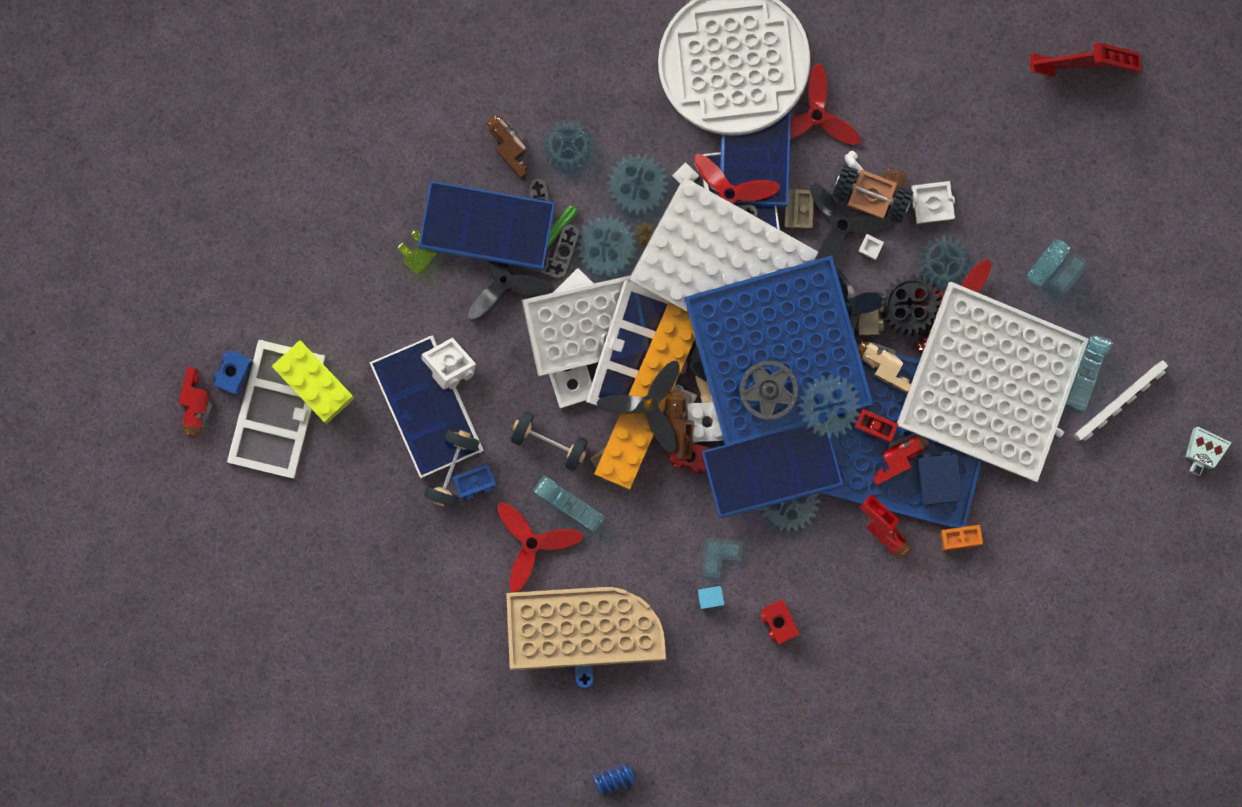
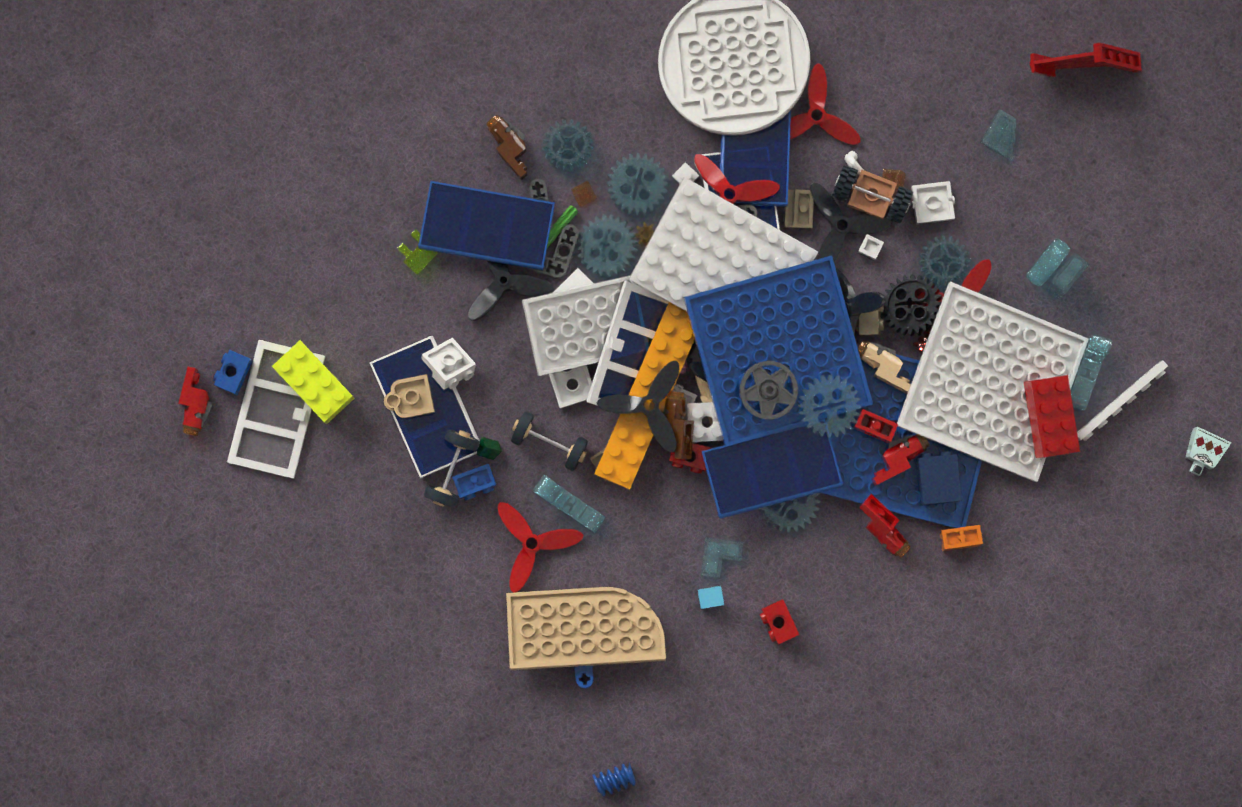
(410, 397): none -> tan plate
(488, 448): none -> dark green slope
(583, 194): none -> clear orange slope
(1001, 135): none -> clear light blue wing
(1051, 416): none -> red brick

